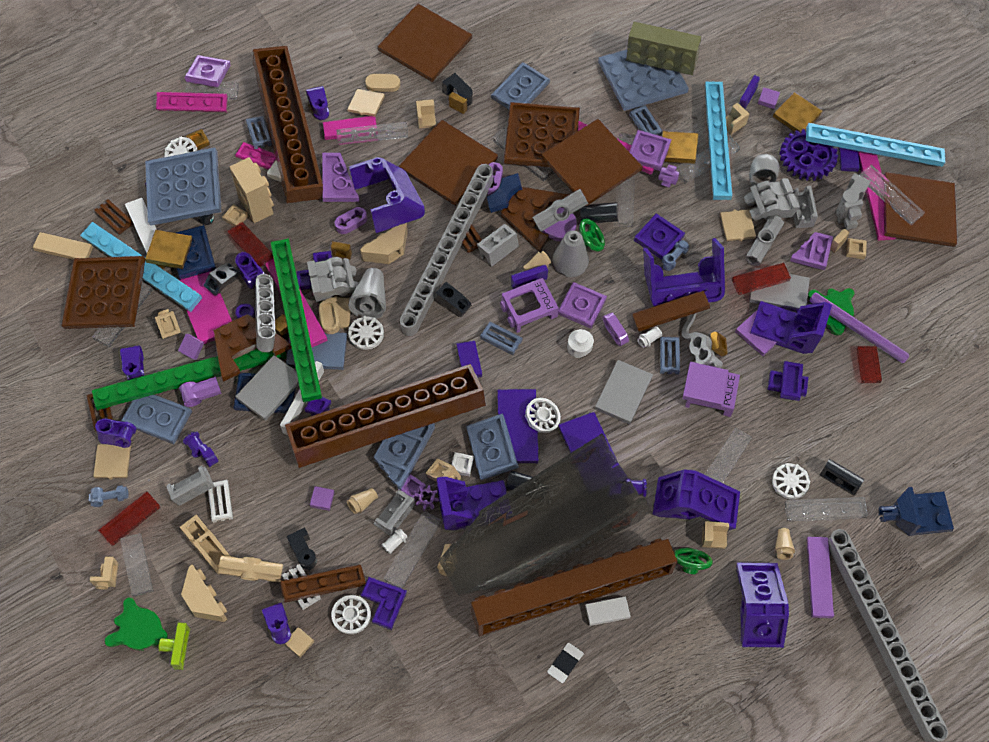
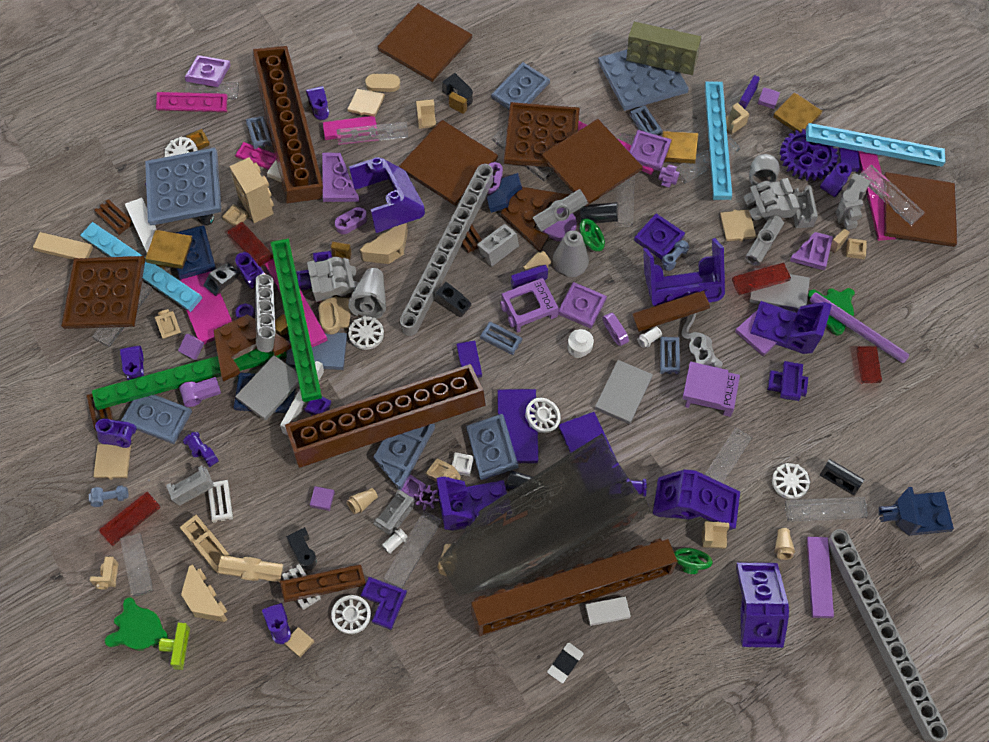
(719, 344): pearl gold tile -> none
(837, 179): none -> dark purple piece

